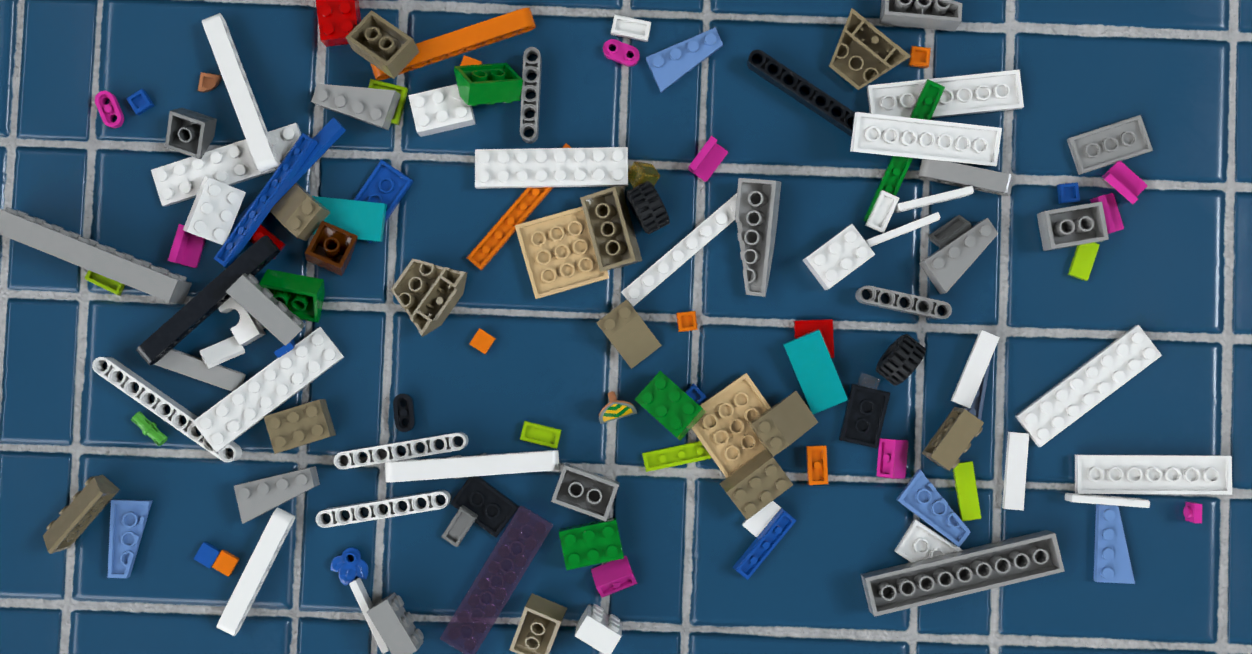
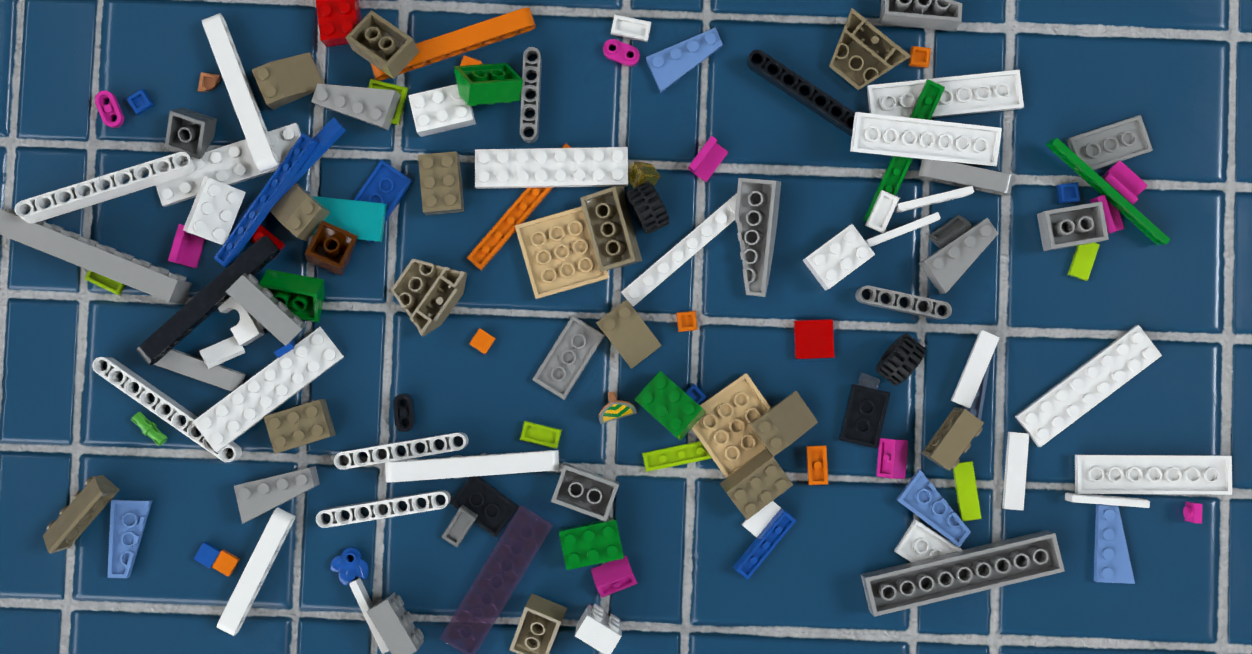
(96, 187): none -> white beam
(287, 79): none -> dark tan slope
(441, 183): none -> dark tan brick
(568, 357): none -> light grey tile
(815, 371): teal tile -> none
(1110, 193): none -> green tile

